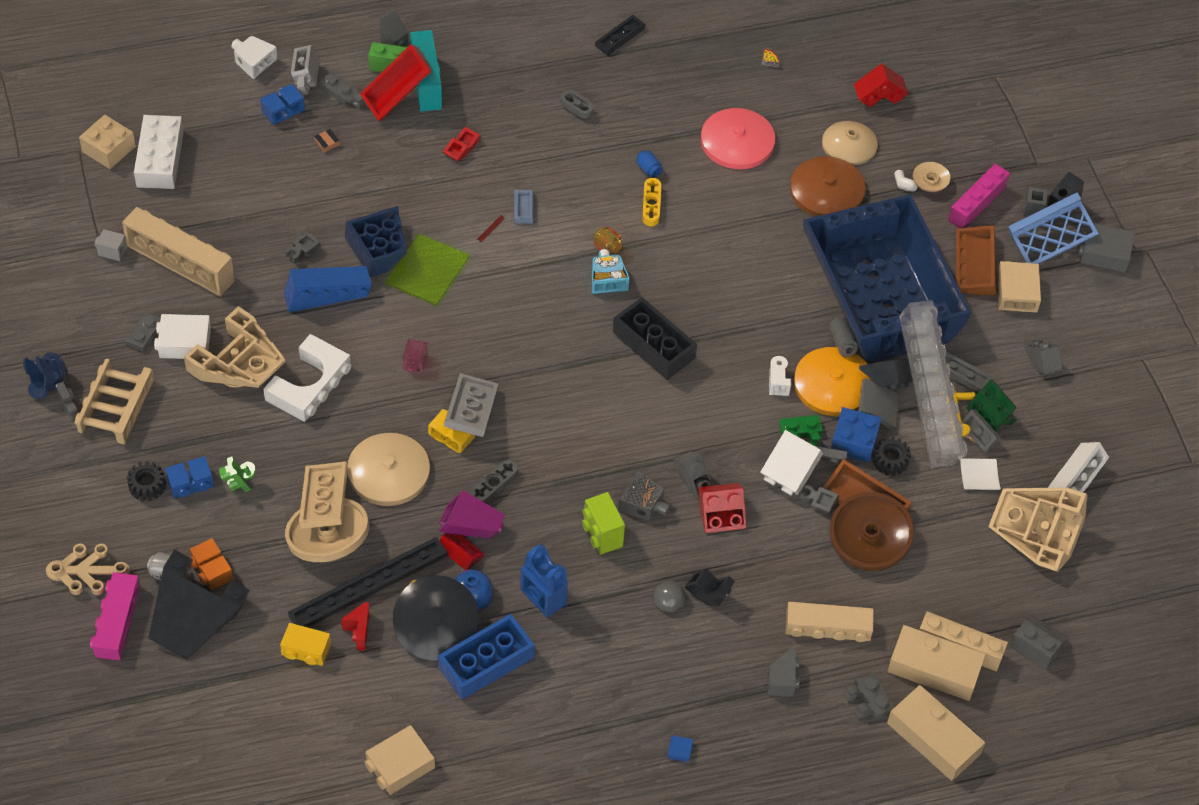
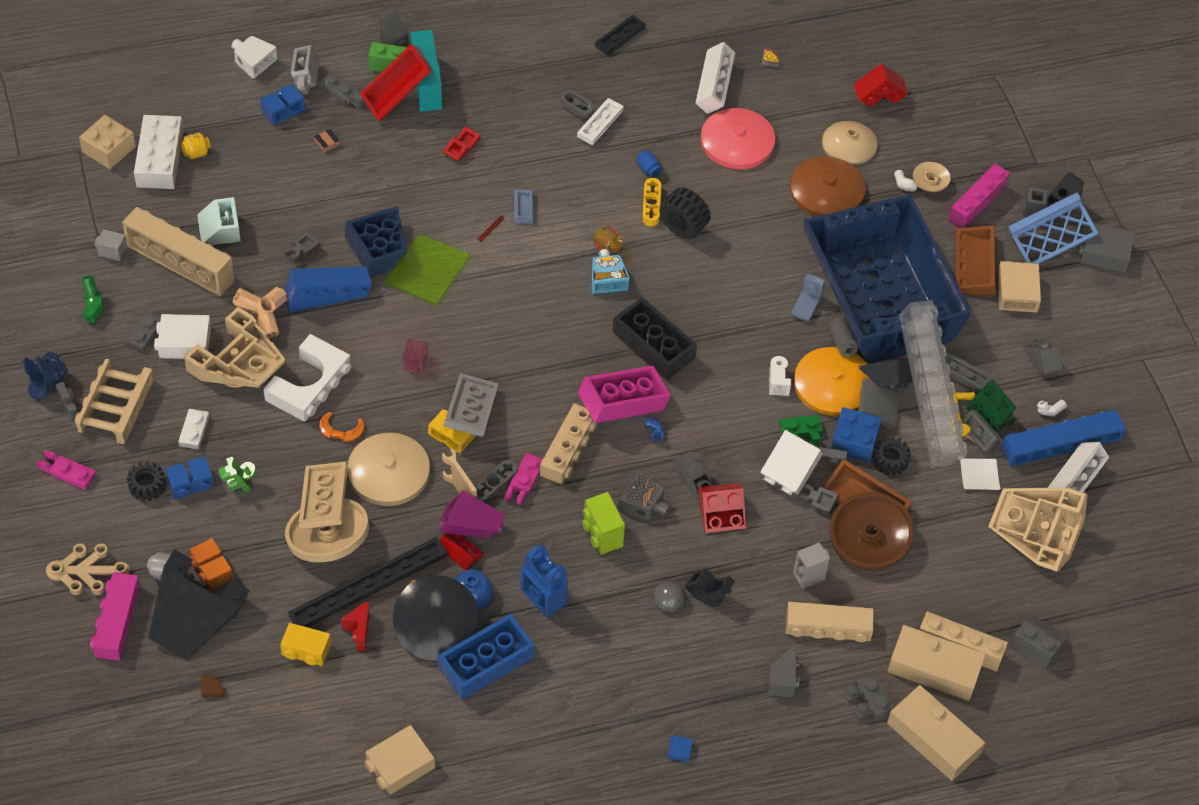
(67, 470): none -> dark pink hinge
(92, 299): none -> green arm
(193, 429): none -> white plate
(195, 146): none -> yellow head
(211, 687): none -> reddish brown tile
(219, 222): none -> light aqua slope
(262, 308): none -> light nougat piece
(349, 436): none -> orange piece
(458, 476): none -> tan flag
(524, 478): none -> dark pink hinge
(567, 445): none -> tan brick
(600, 121): none -> white plate
(624, 394): none -> dark pink brick
(655, 425): none -> blue arm
(685, 213): none -> black tyre
(715, 78): none -> white brick
(809, 297): none -> sand blue bracket
(811, 565): none -> light grey brick
(1045, 409): none -> white arm
(1062, 437): none -> blue brick

